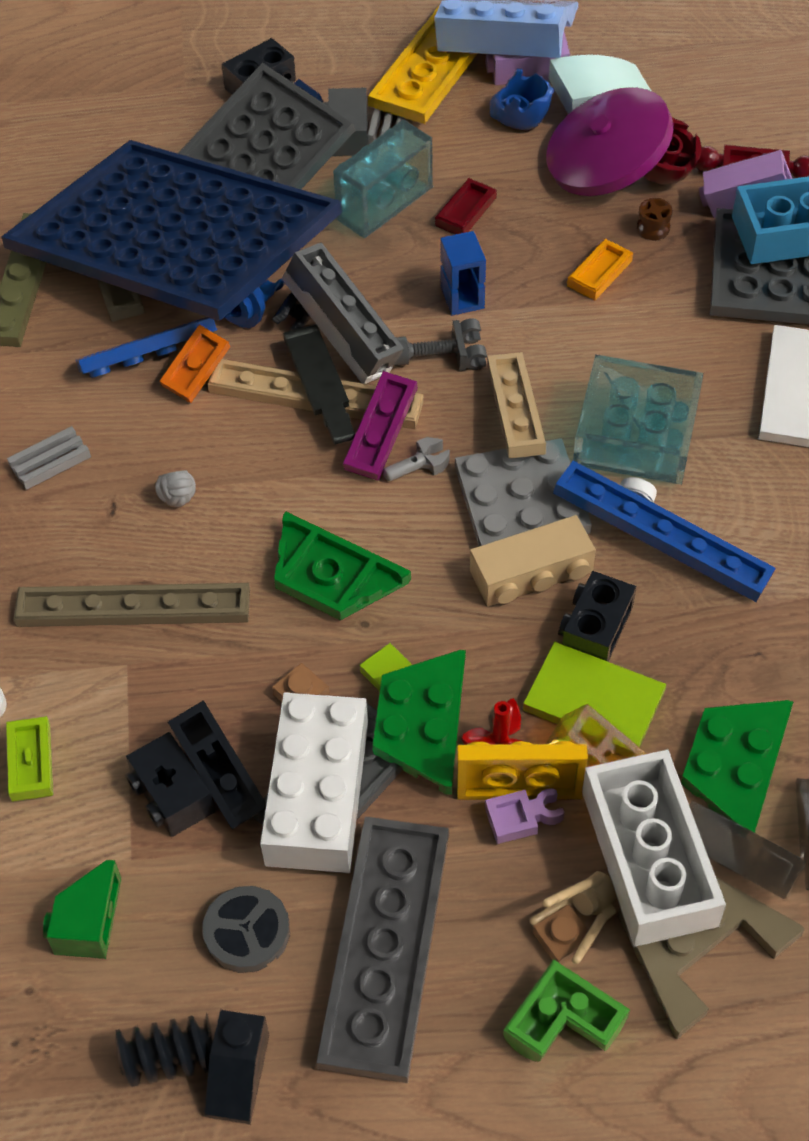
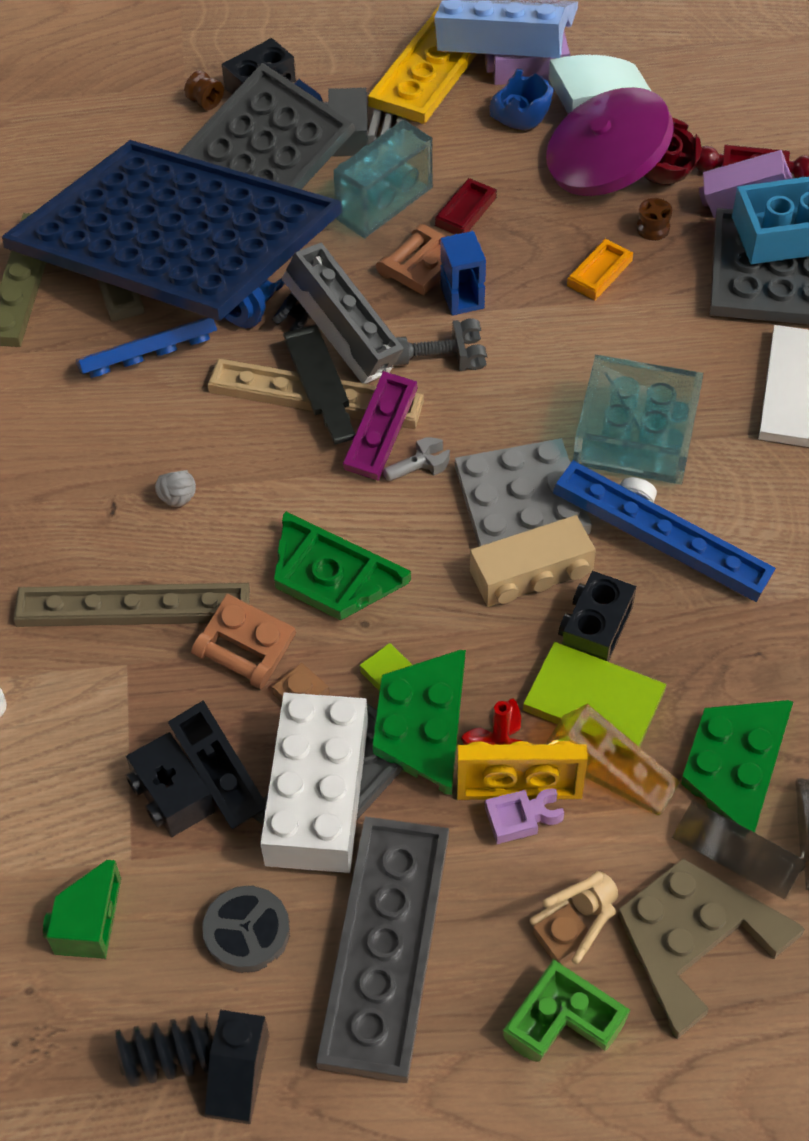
(29, 759): lime plate -> none
(46, 454): light grey tile -> none
(195, 363): orange plate -> none
(204, 90): none -> reddish brown wheel
(250, 630): none -> nougat plate
(423, 268): none -> nougat plate
(516, 405): tan plate -> none
(652, 848): white brick -> none

